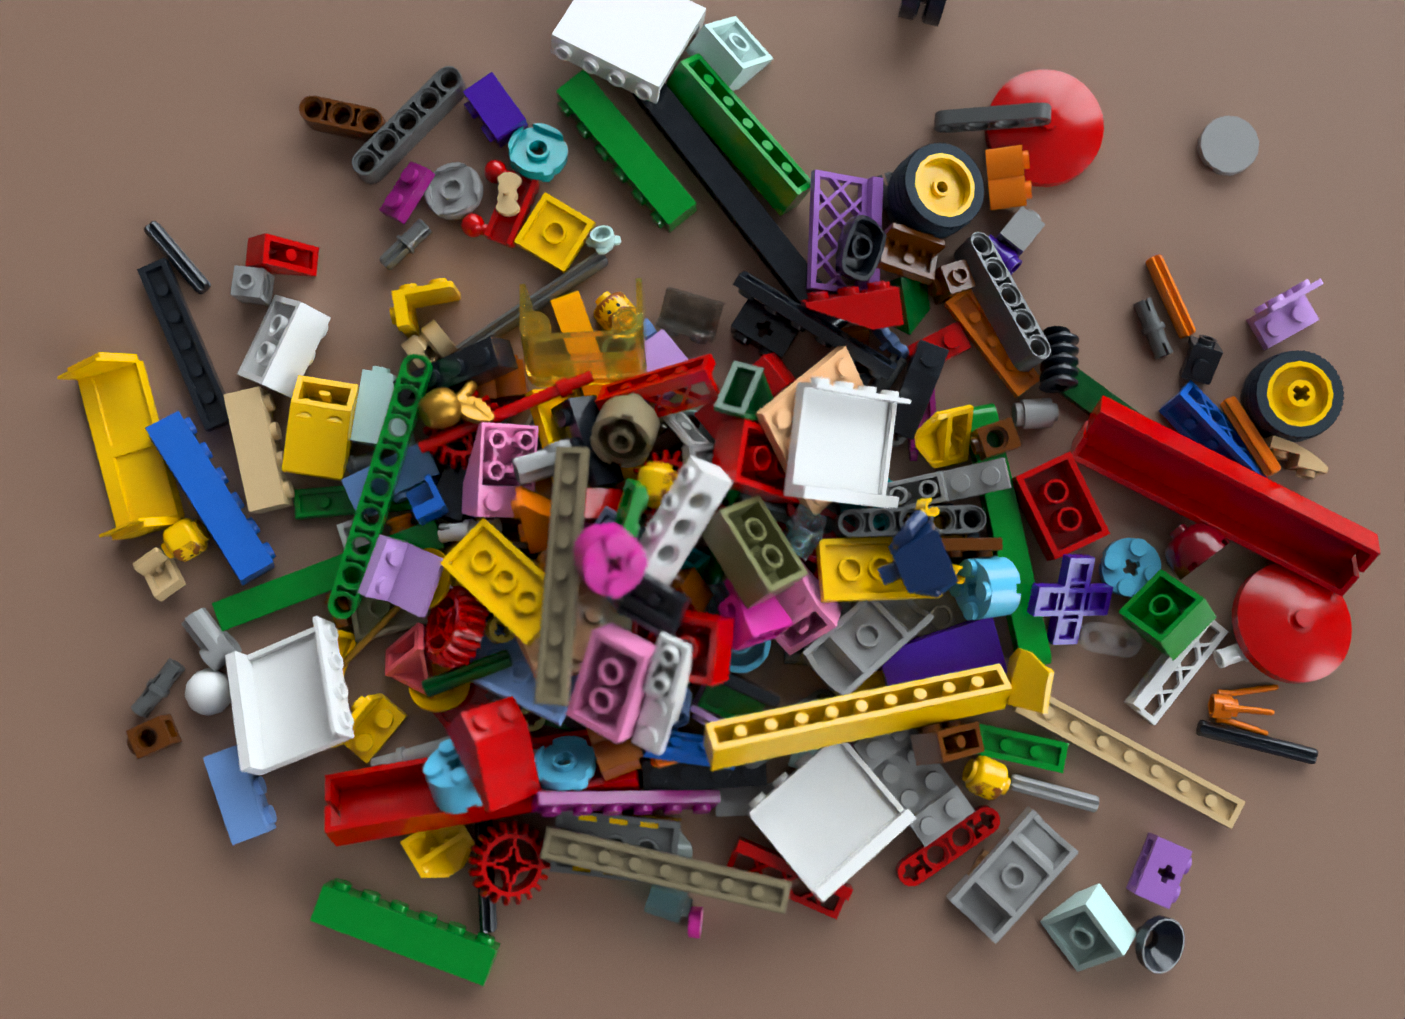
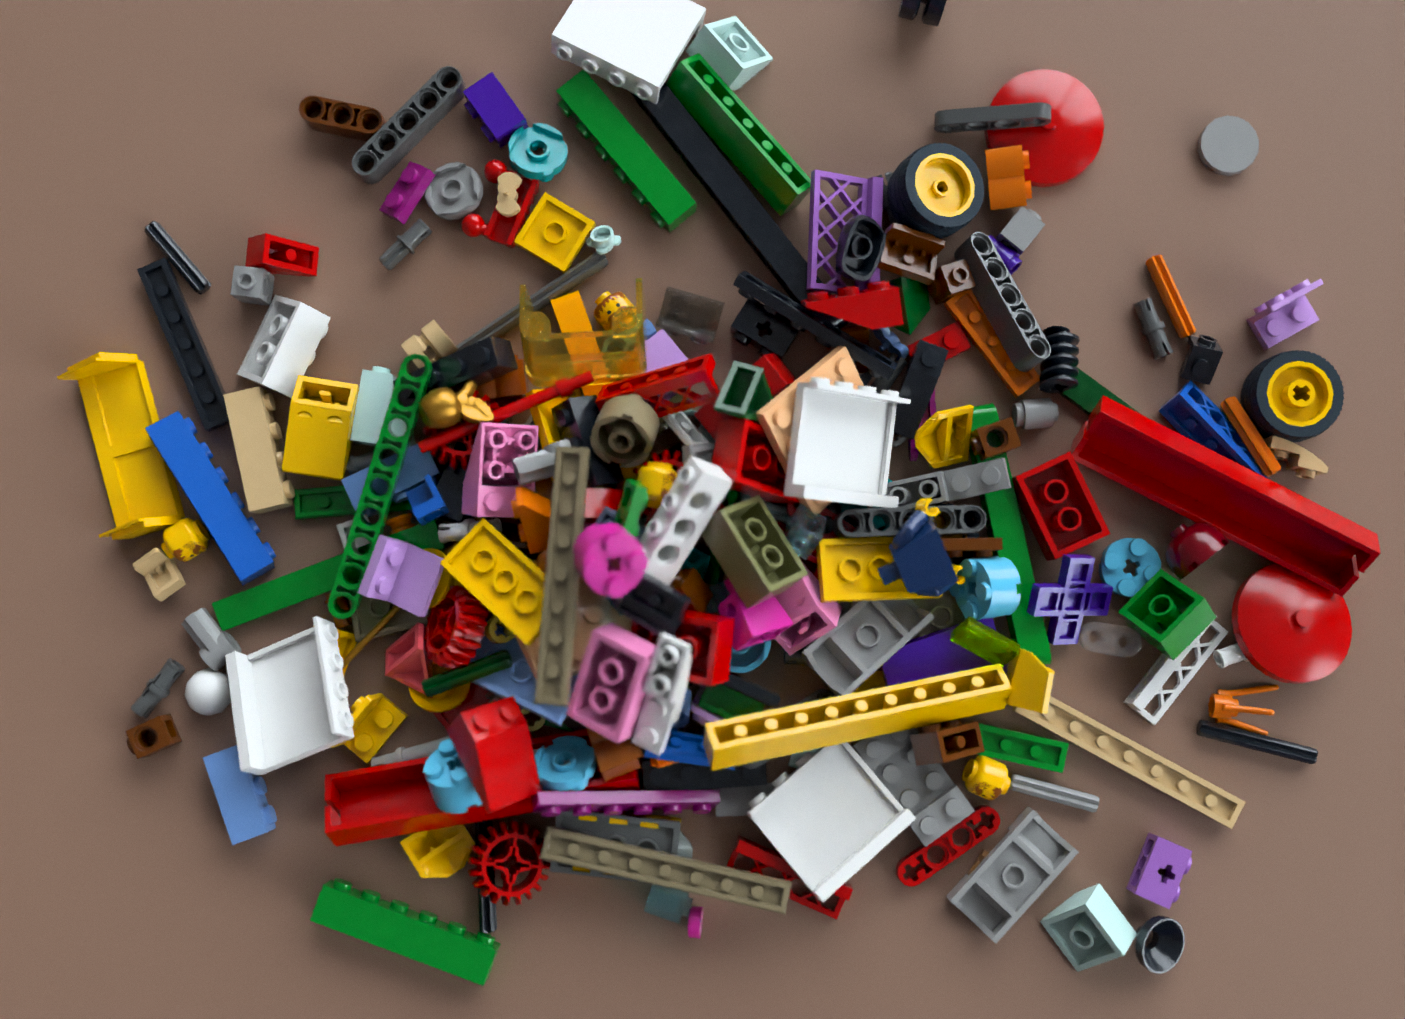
(413, 296): yellow bracket -> none
(985, 642): none -> clear neon green plate

